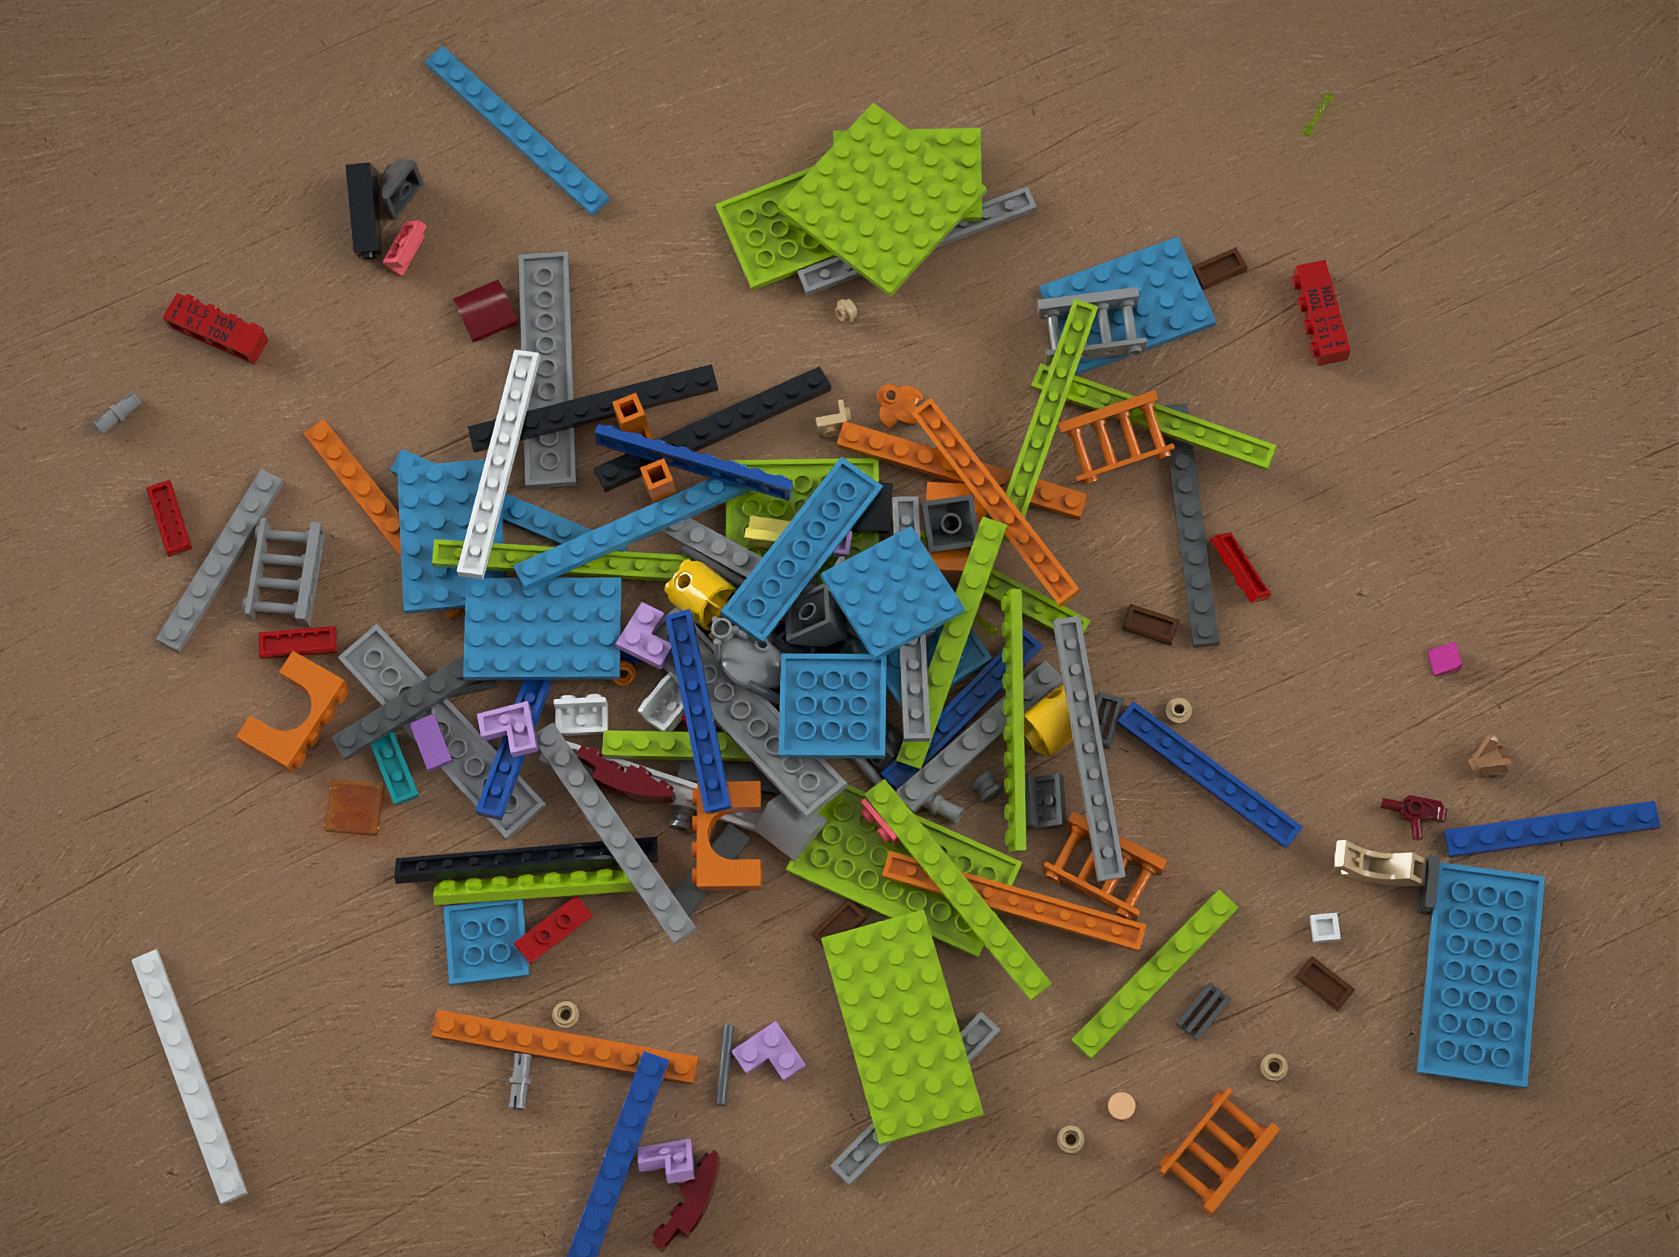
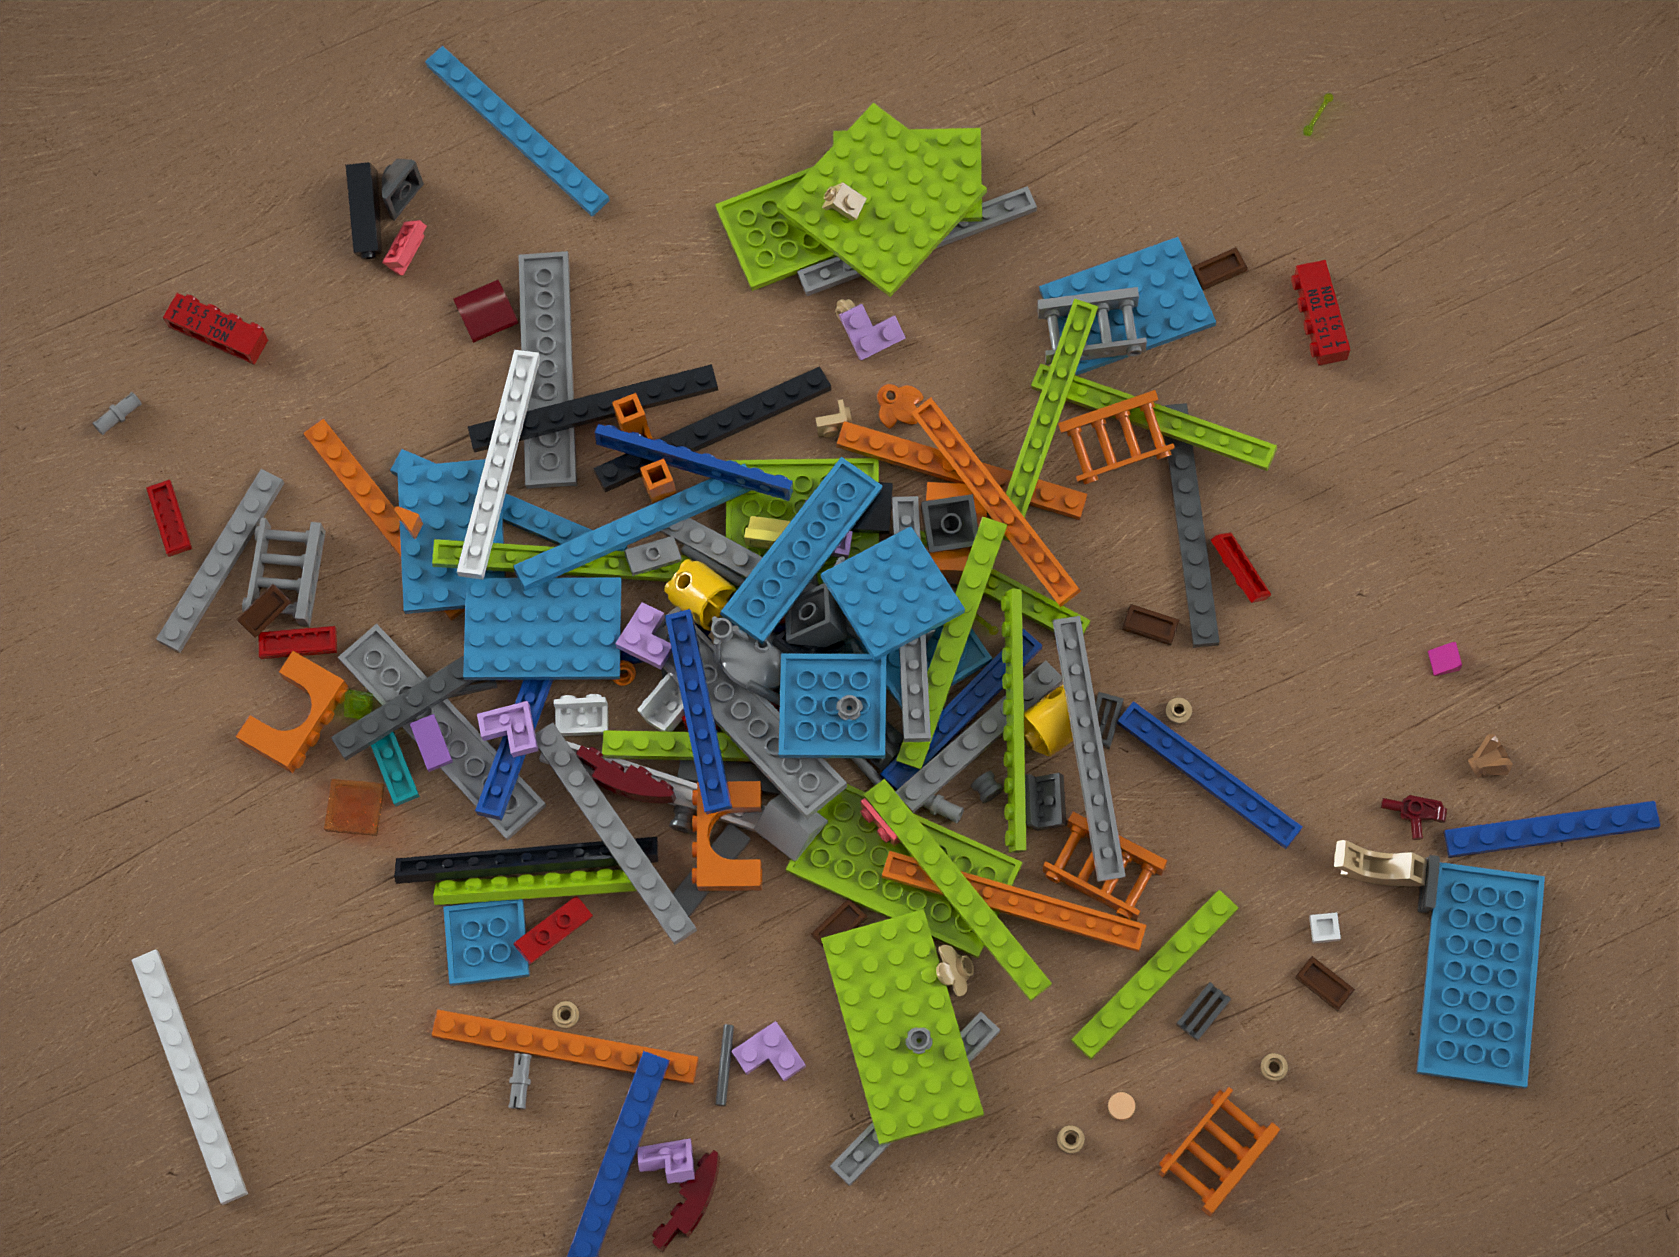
(263, 610): none -> reddish brown tile
(357, 704): none -> clear neon green plate
(410, 520): none -> orange slope
(652, 555): none -> light grey plate
(844, 200): none -> tan bracket
(846, 701): none -> light grey plate
(868, 338): none -> lavender plate
(916, 1033): none -> light grey plate
(954, 969): none -> tan plate

